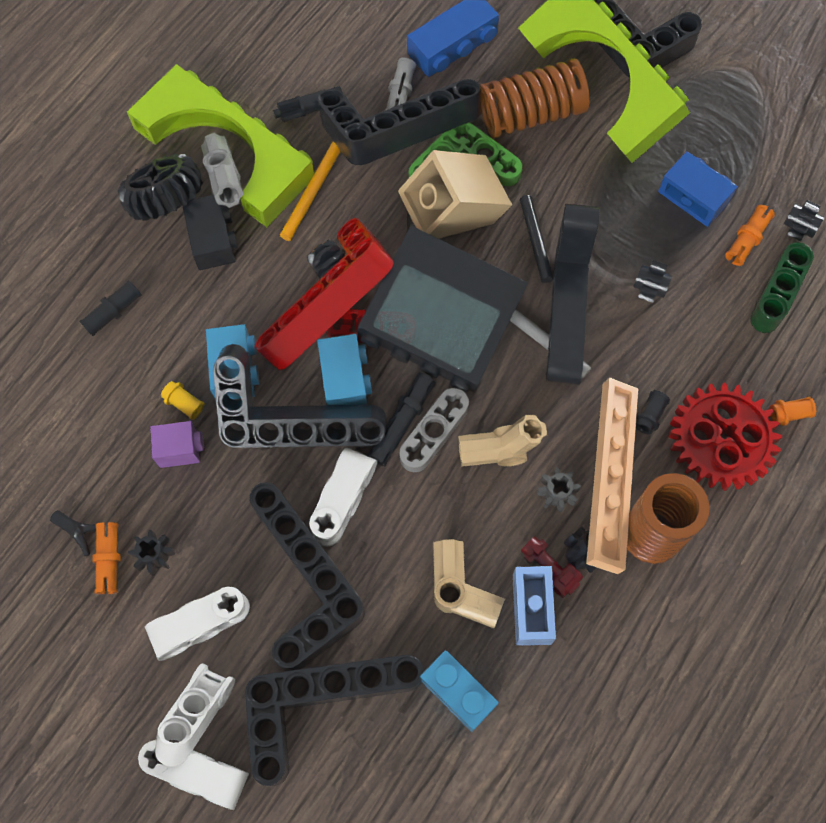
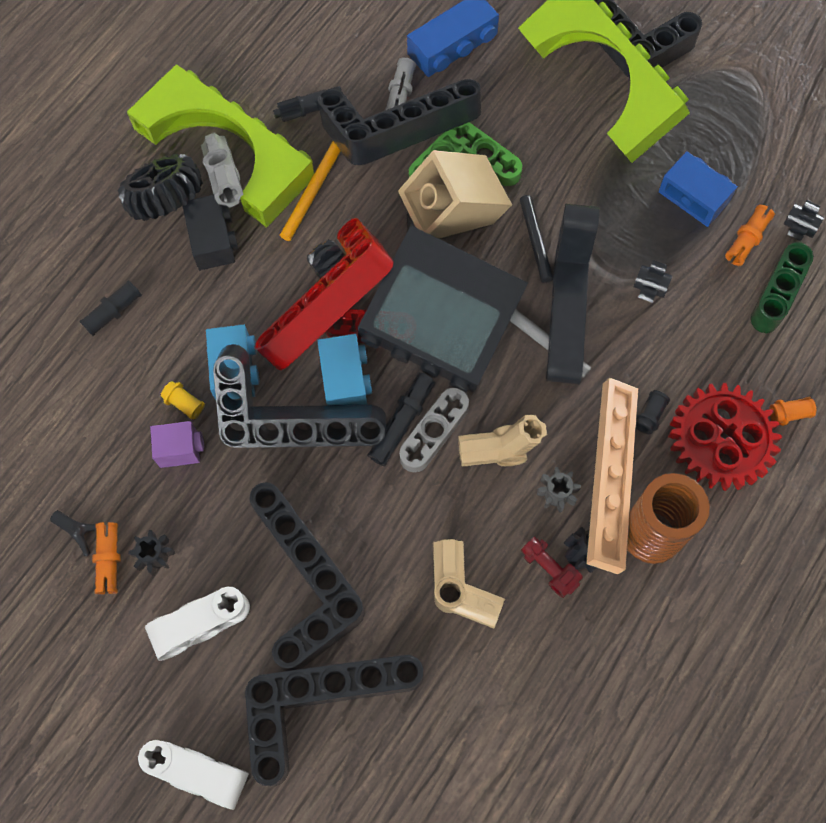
(203, 695): white piece -> none
(341, 495): white piece -> none
(459, 690): dark azure brick -> none
(534, 605): light blue brick -> none
(536, 103): dark orange piece -> none

